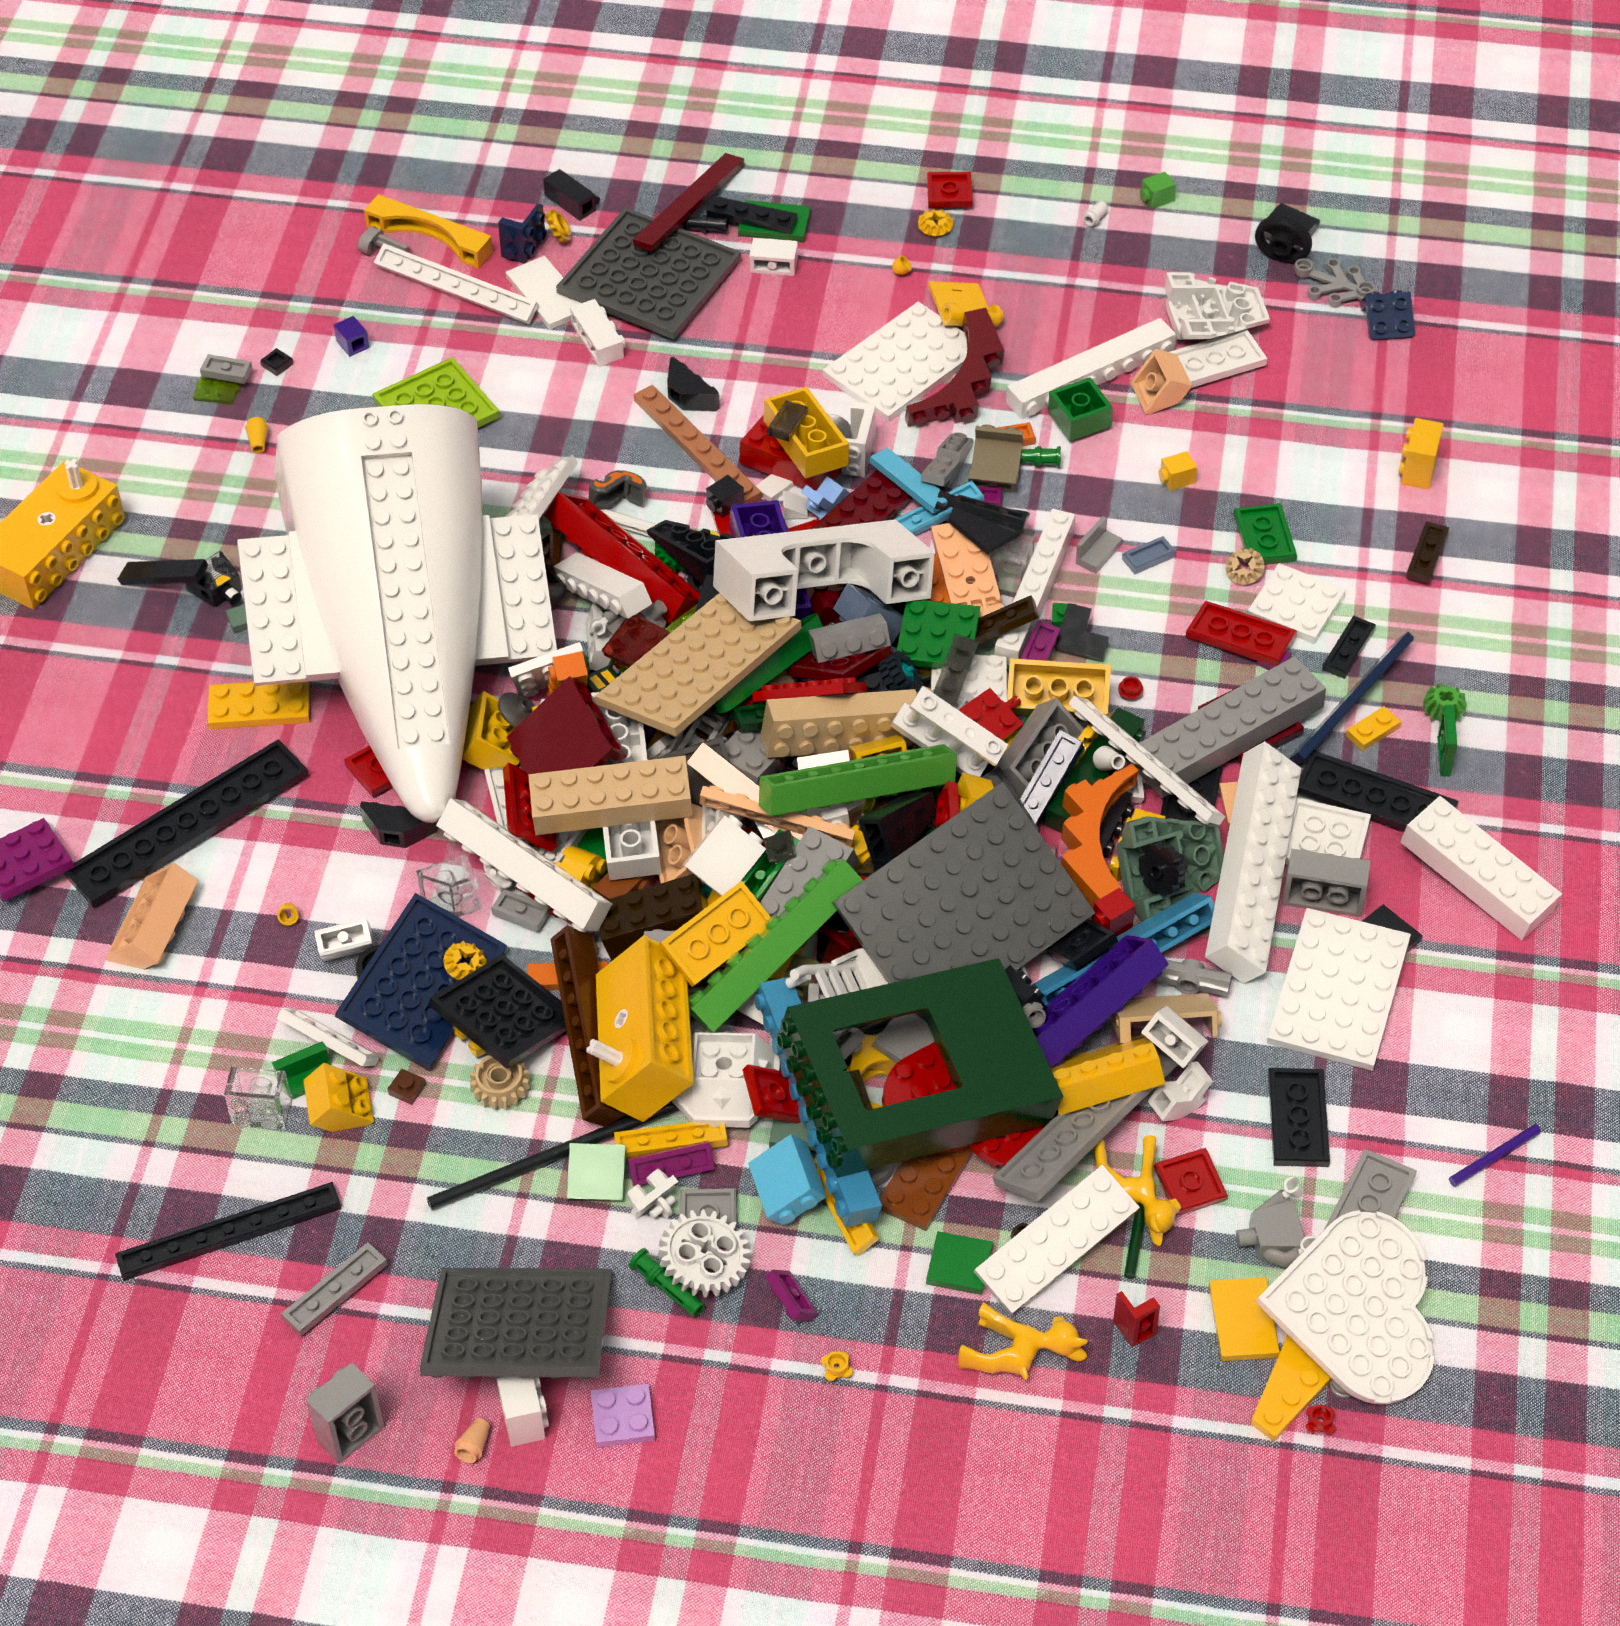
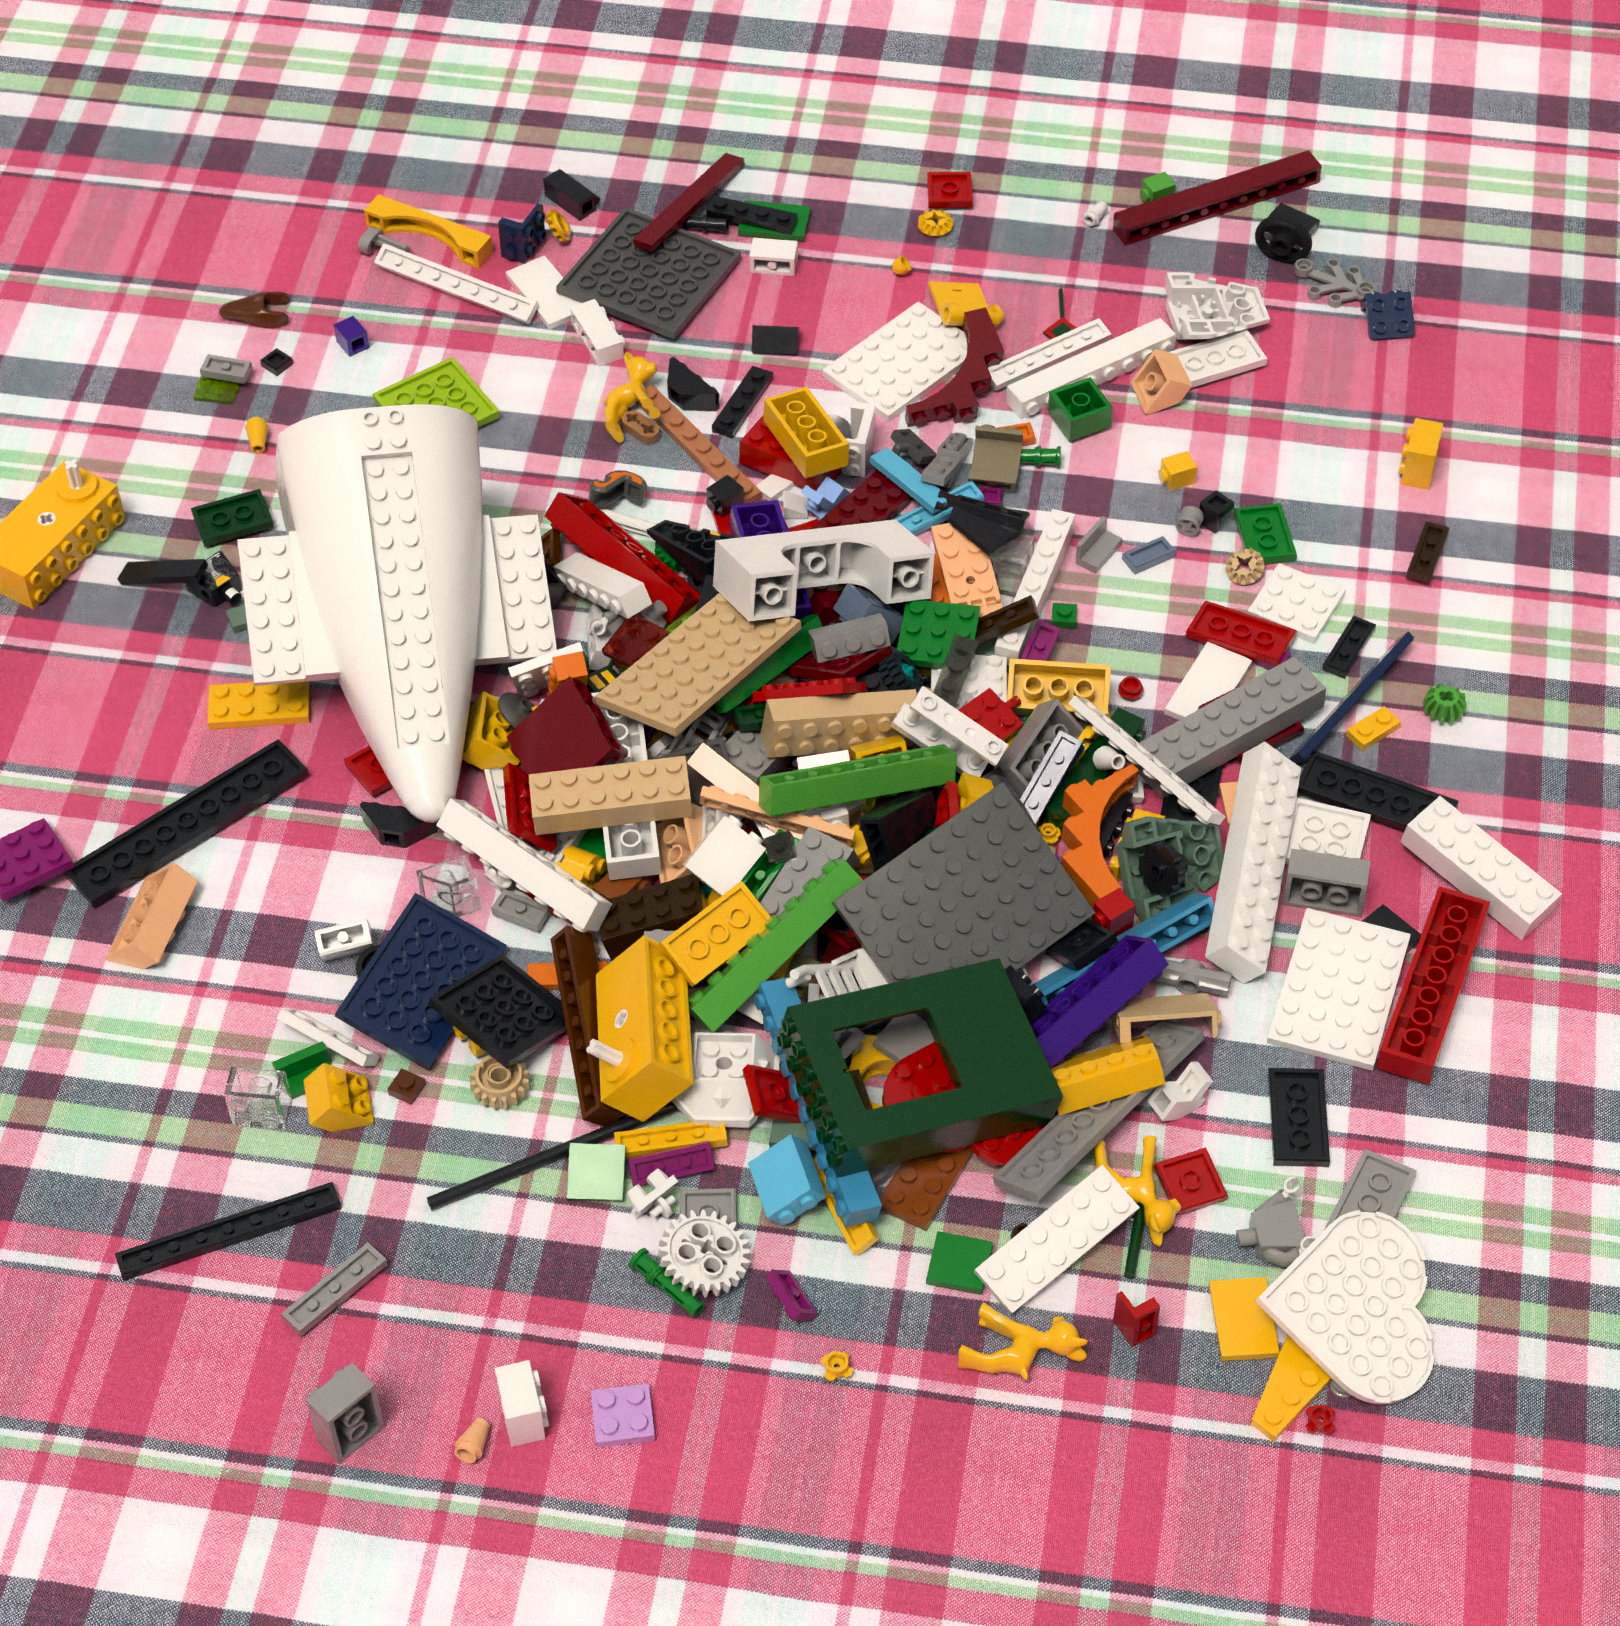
(232, 517): none -> dark green plate
(252, 309): none -> reddish brown animal
(283, 916): yellow hinge -> none
(454, 955): yellow gear -> none
(517, 1323): dark grey plate -> none
(543, 488): white plate -> none
(629, 394): none -> yellow animal
(638, 429): none -> medium nougat beam
(742, 402): none -> black plate
(775, 339): none -> black panel
(787, 421): clear smoke tile -> none
(910, 443): none -> dark grey plate
(1037, 1017): light grey plate -> none
(1048, 354): none -> white plate
(1051, 838): none -> yellow plate
(1062, 325): none -> dark green piece
(1075, 638): black tile -> none
(1174, 1036): white brick -> none
(1189, 521): none -> light grey wheel
(1210, 676): none -> white tile
(1214, 508): none -> black panel
(1216, 197): none -> dark red brick
(1433, 985): none -> red brick
(1447, 740): green tile -> none
(1494, 1155): dark purple bar -> none

